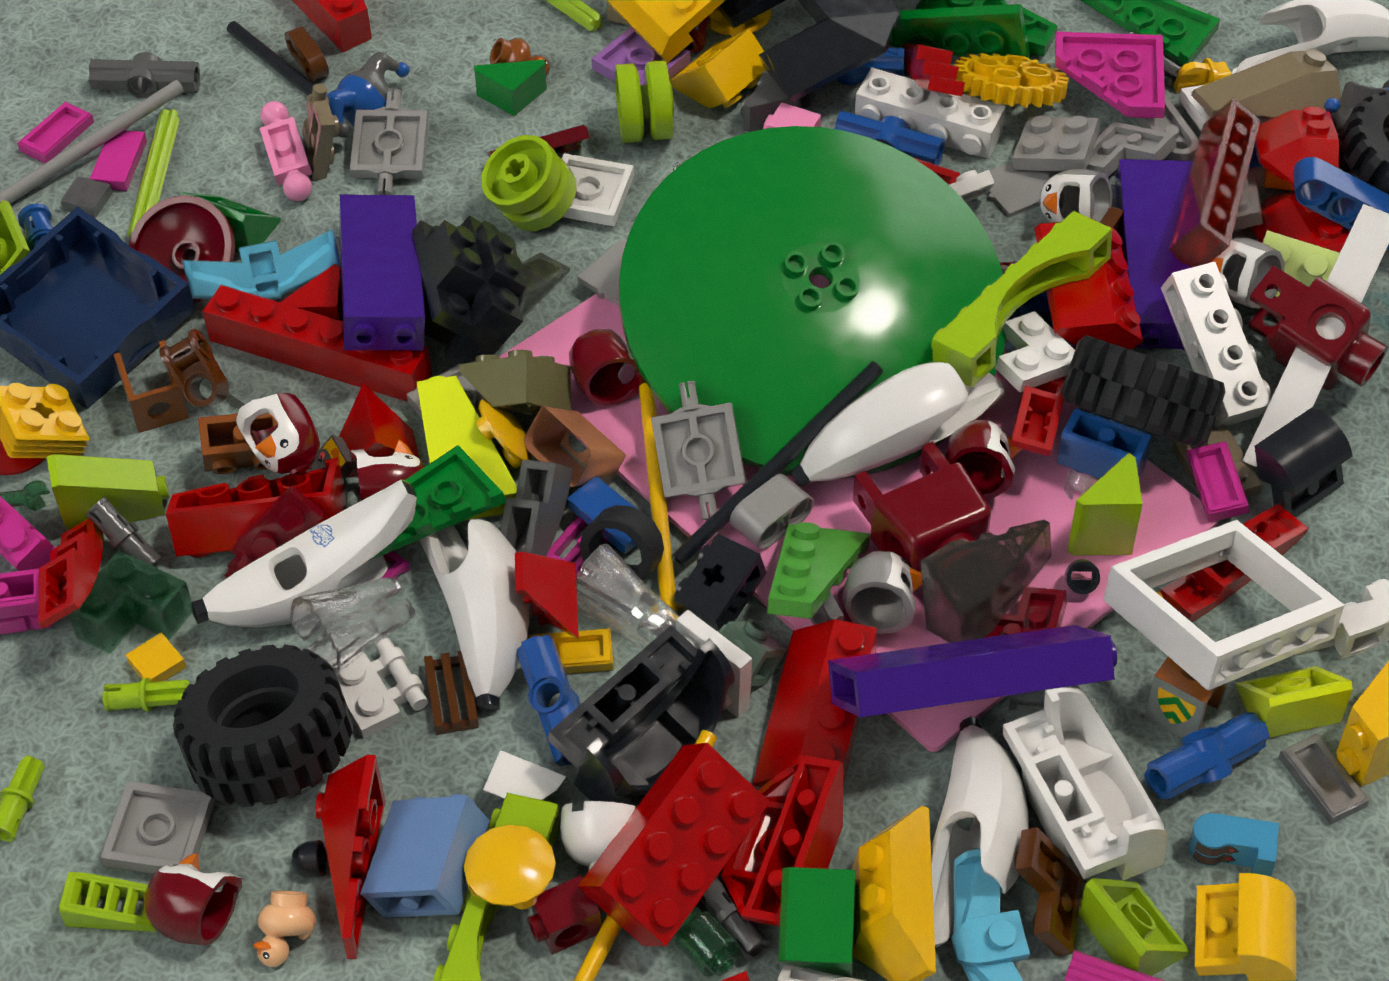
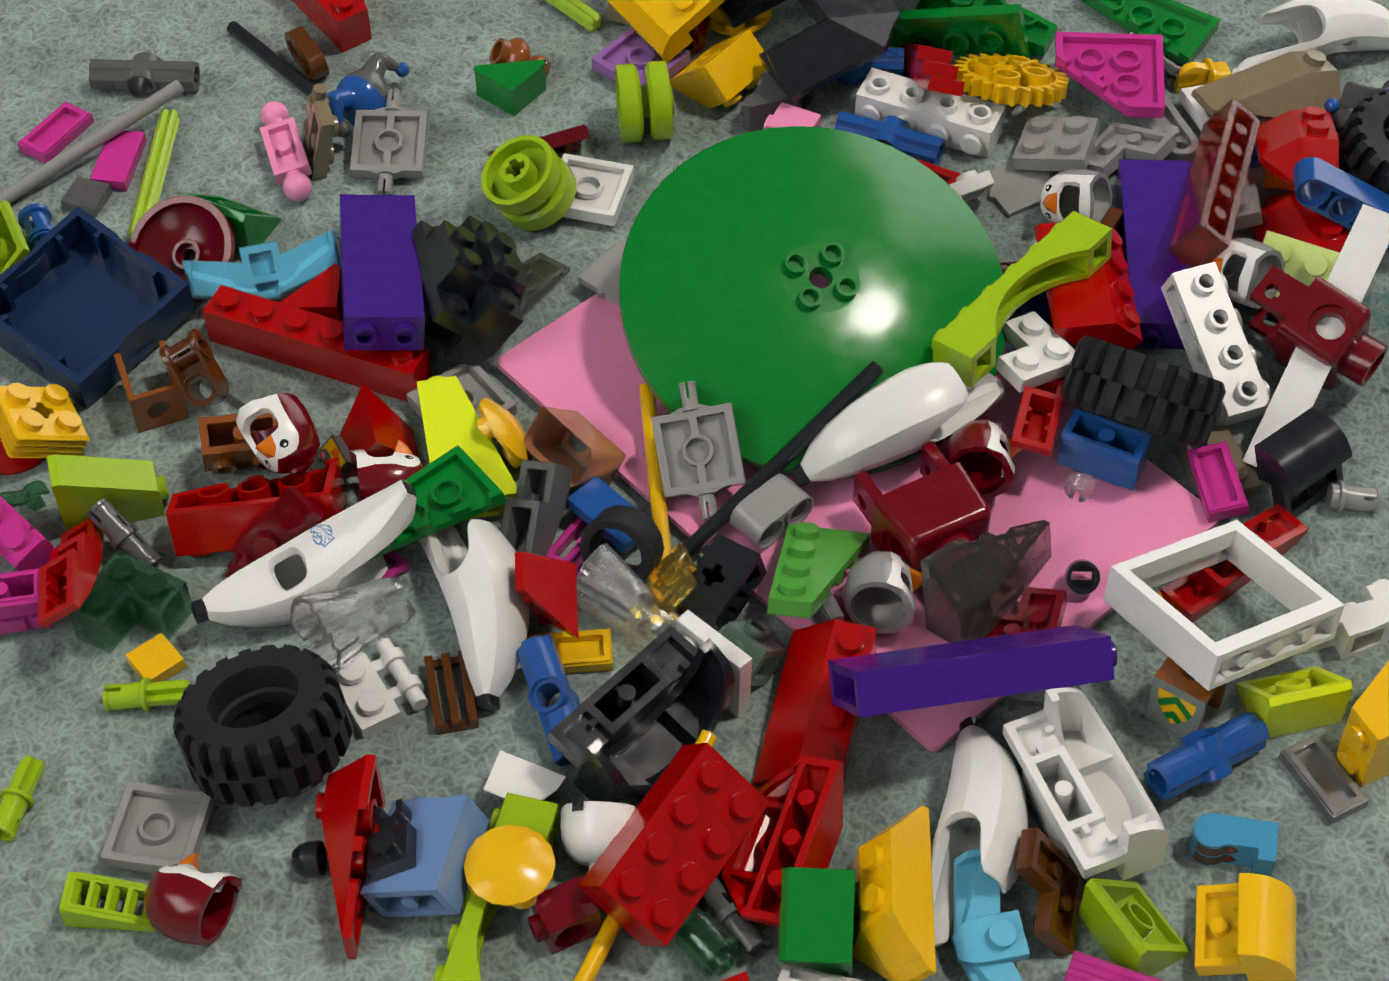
(283, 917): light nougat animal -> none
(394, 845): none -> black plate
(520, 381): olive slope -> none
(597, 365): dark red piece -> none
(672, 579): none -> clear yellow slope
(1108, 513): lime slope -> none
(1352, 497): none -> light grey pin

